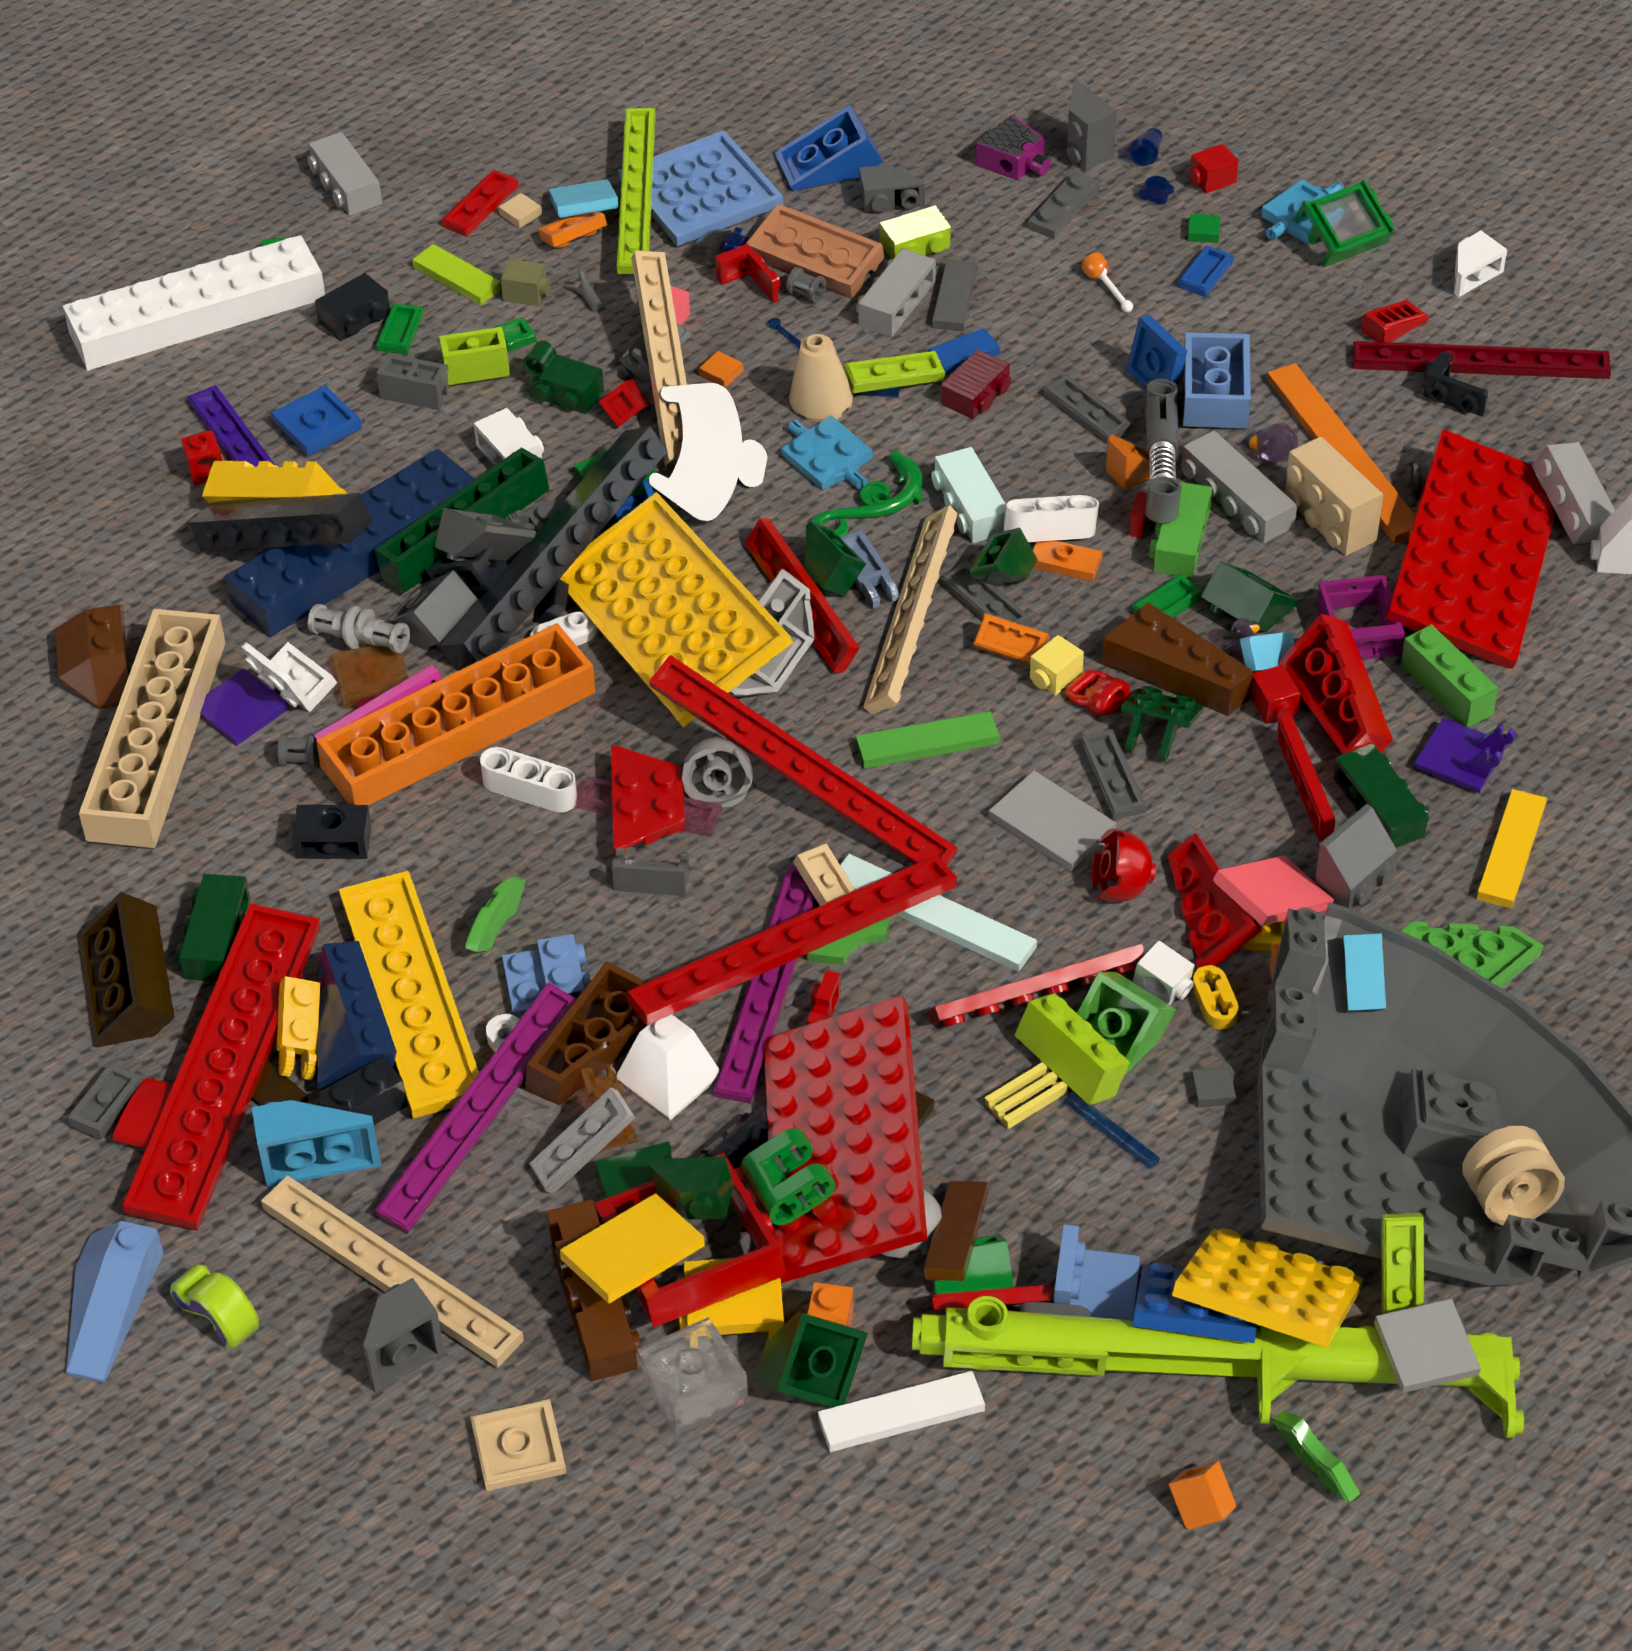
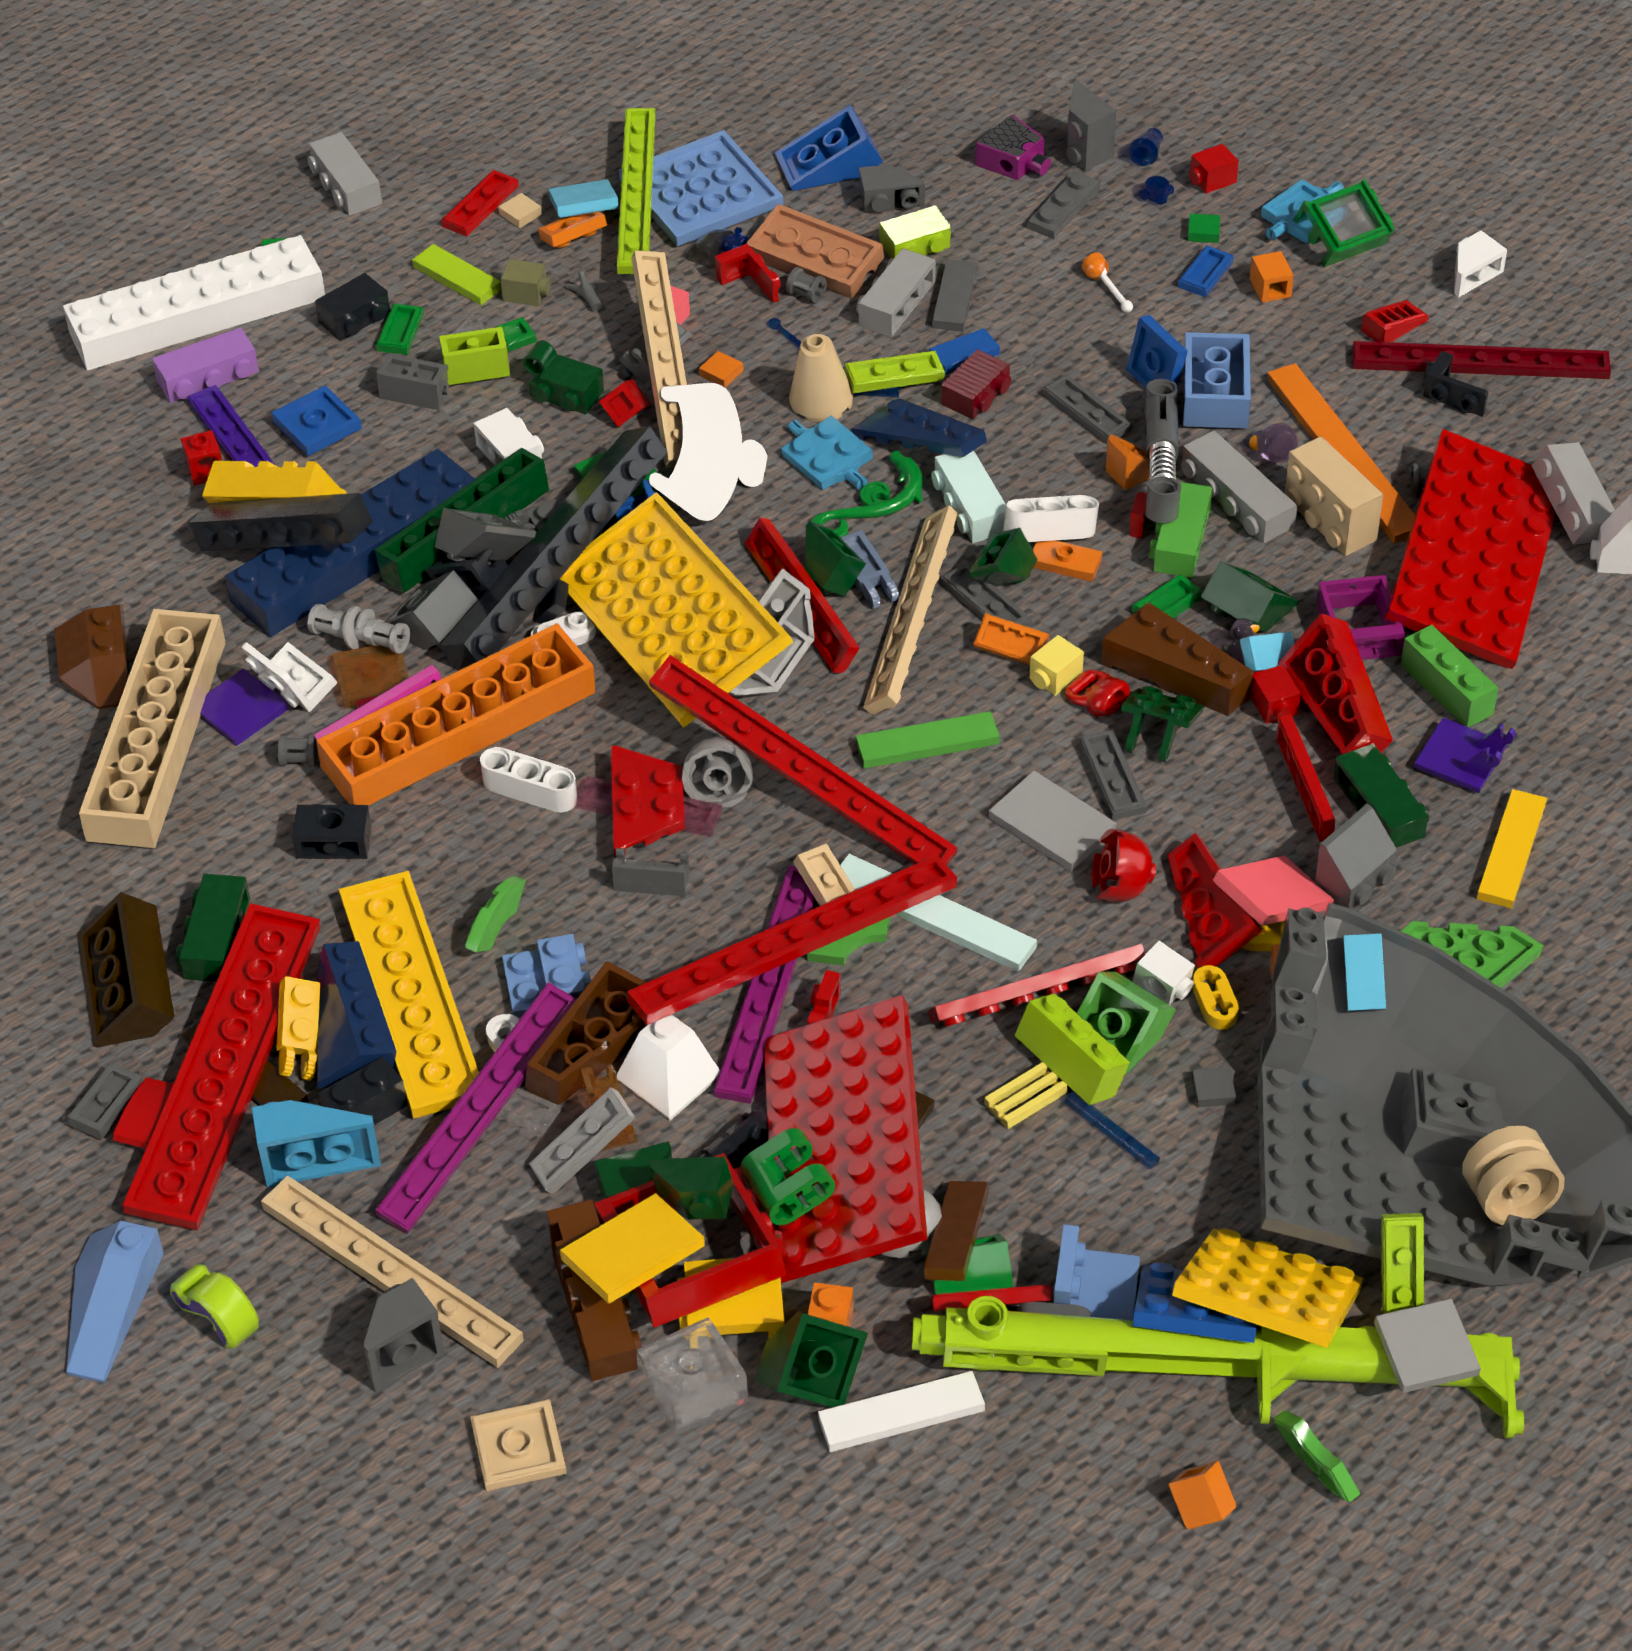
(205, 364): none -> medium lavender brick
(920, 427): none -> dark blue wing
(1271, 276): none -> orange brick

